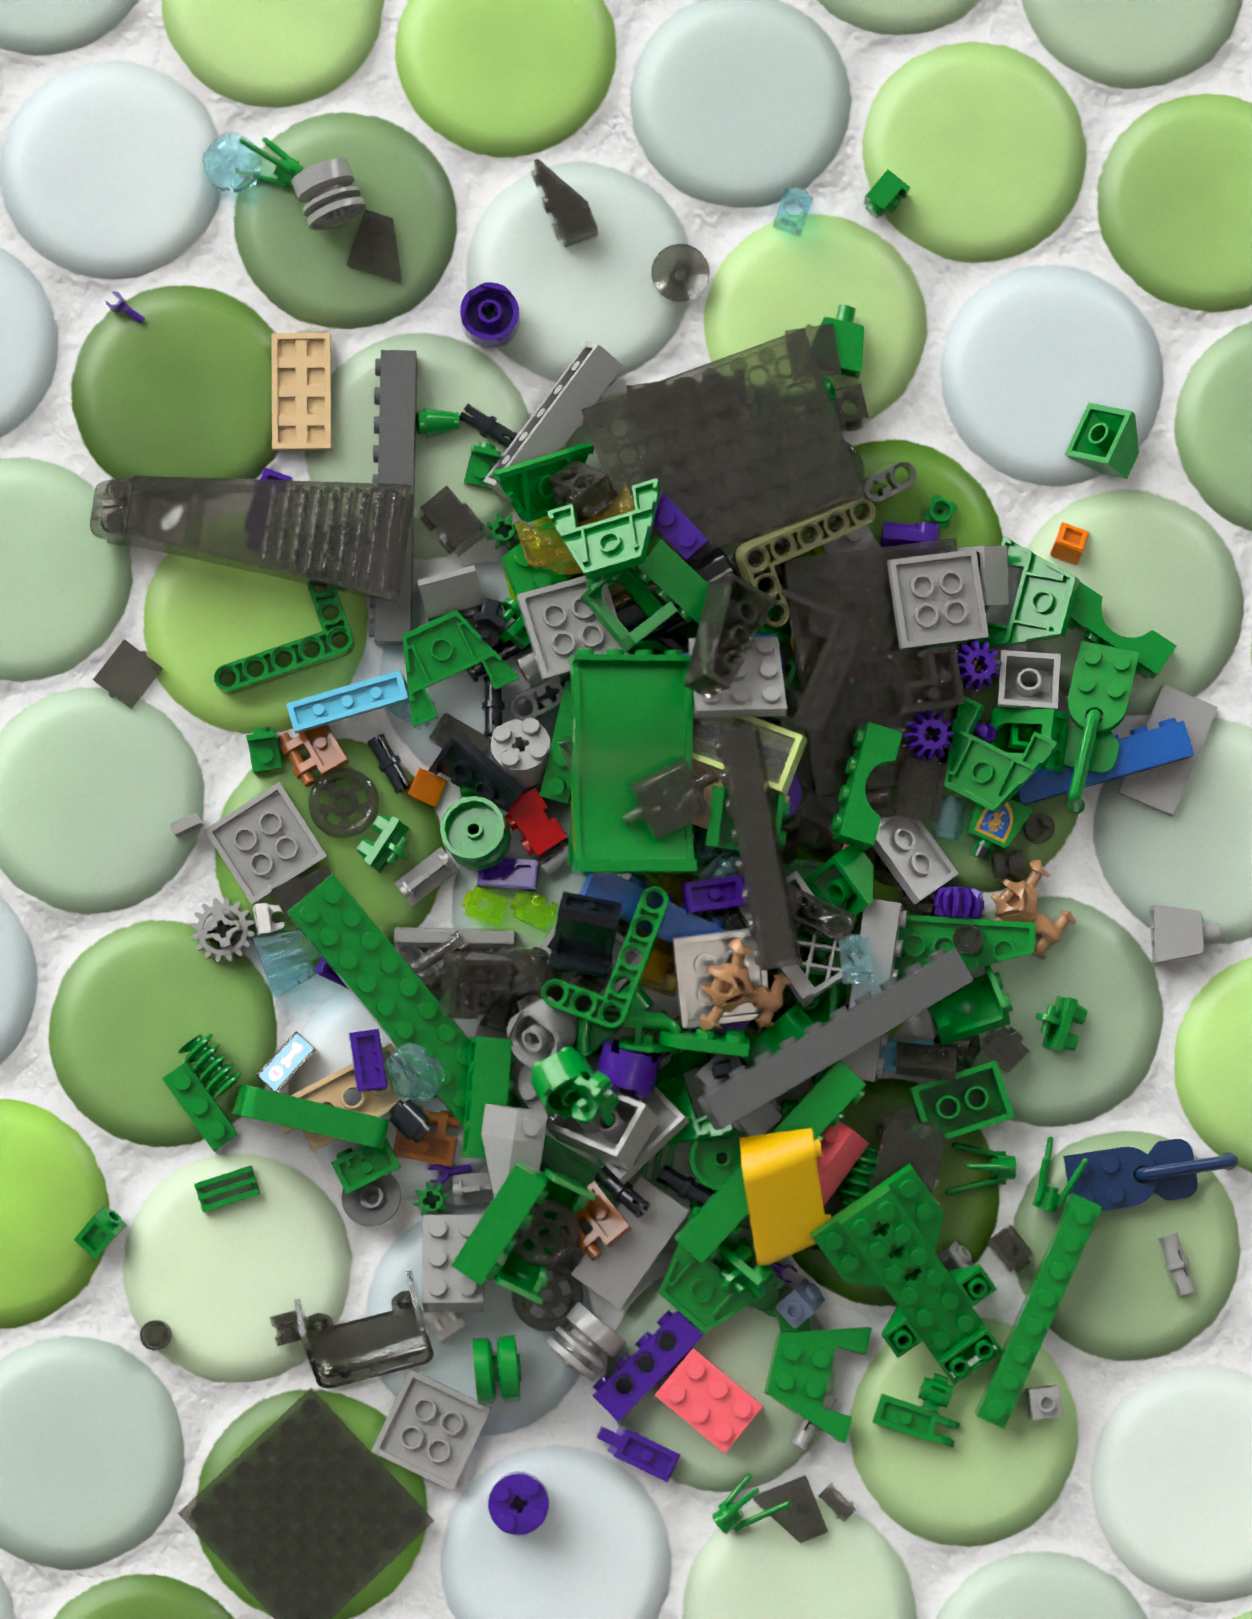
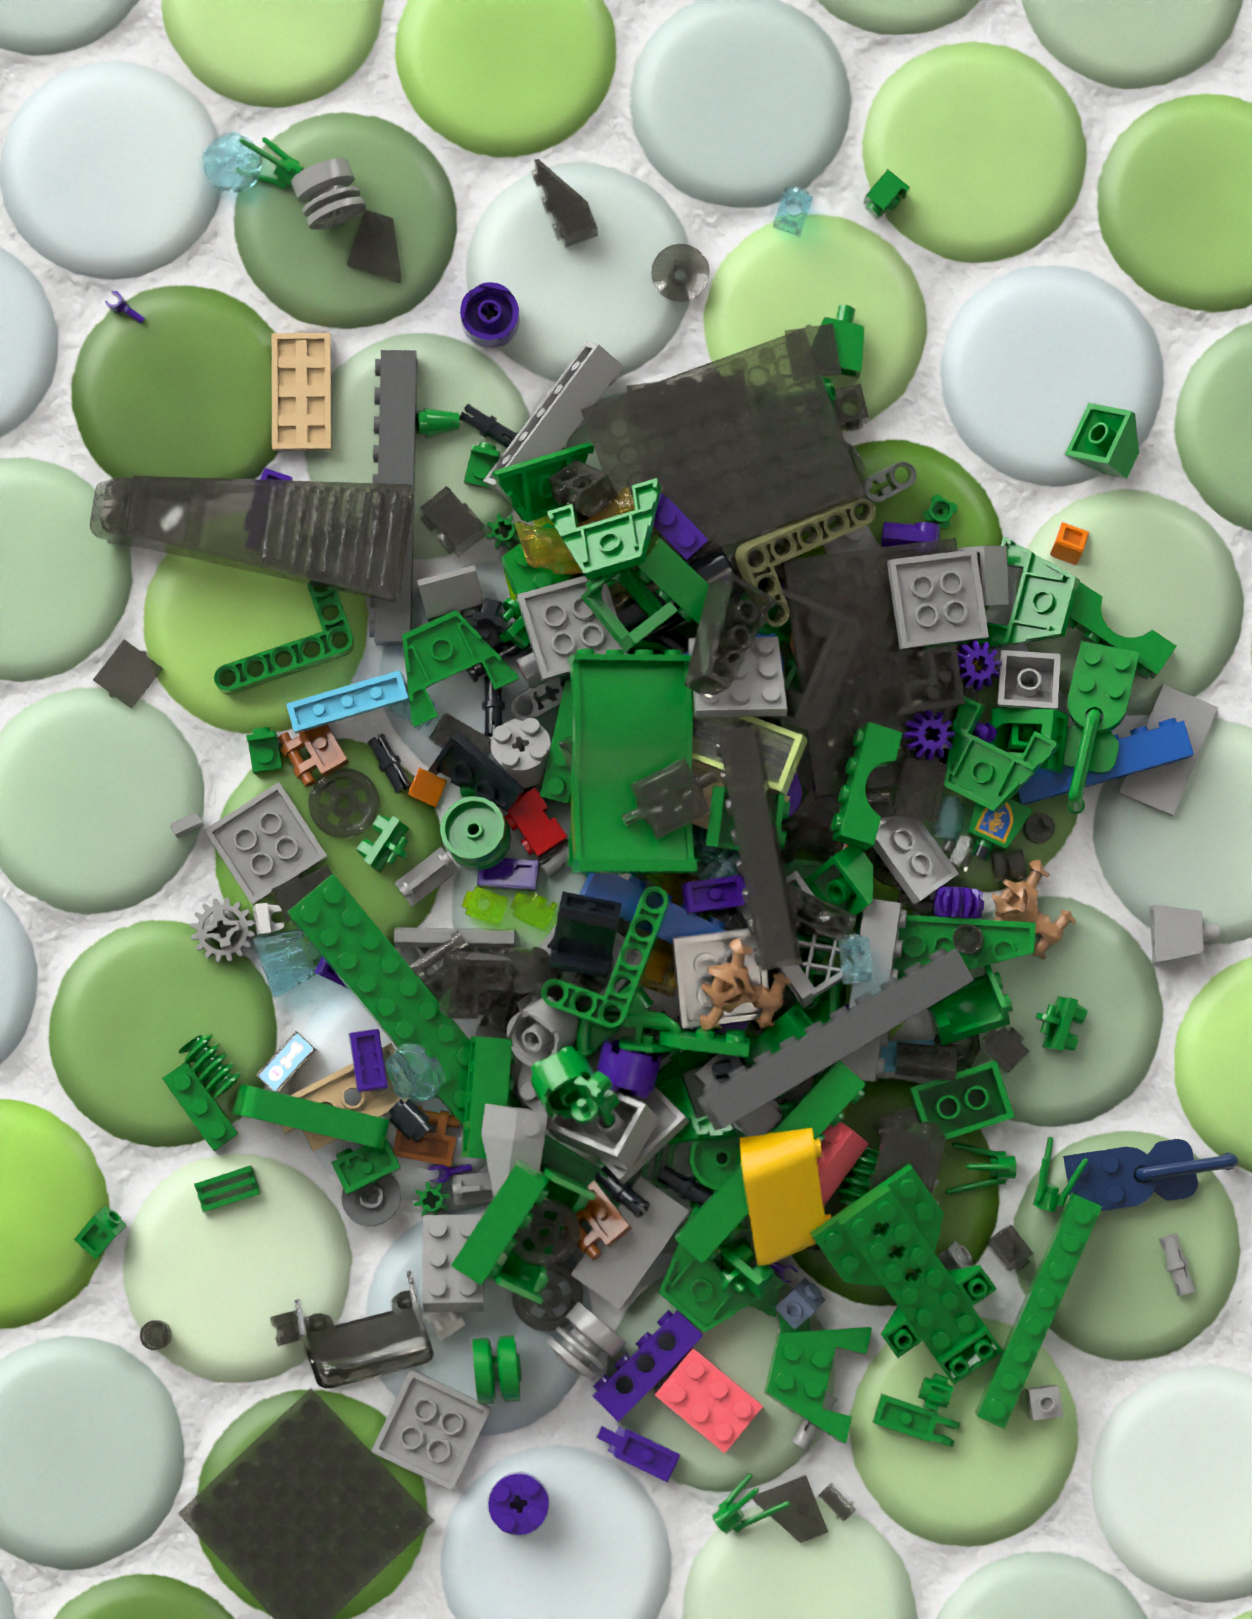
(959, 852): none -> clear smoke tile

